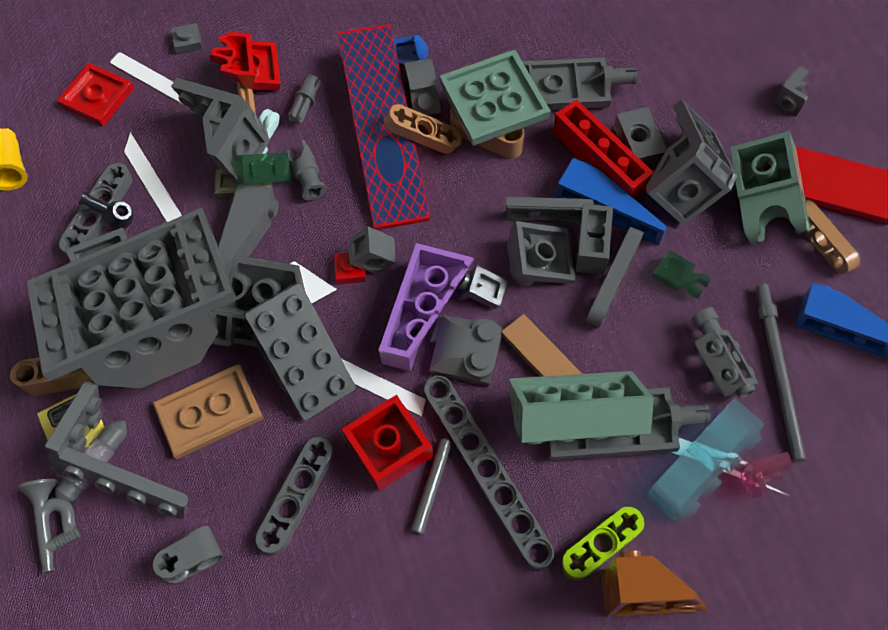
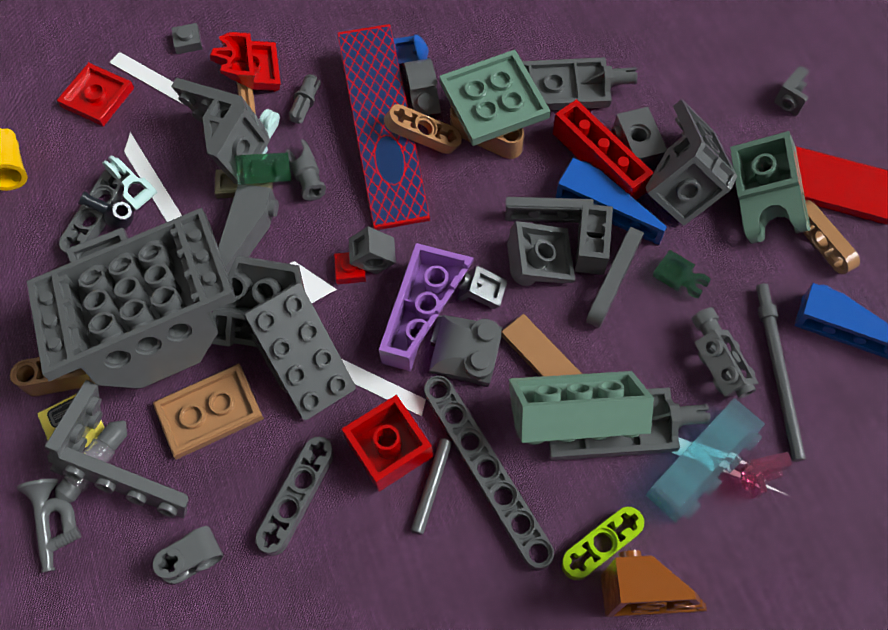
(116, 166): none -> light aqua piece

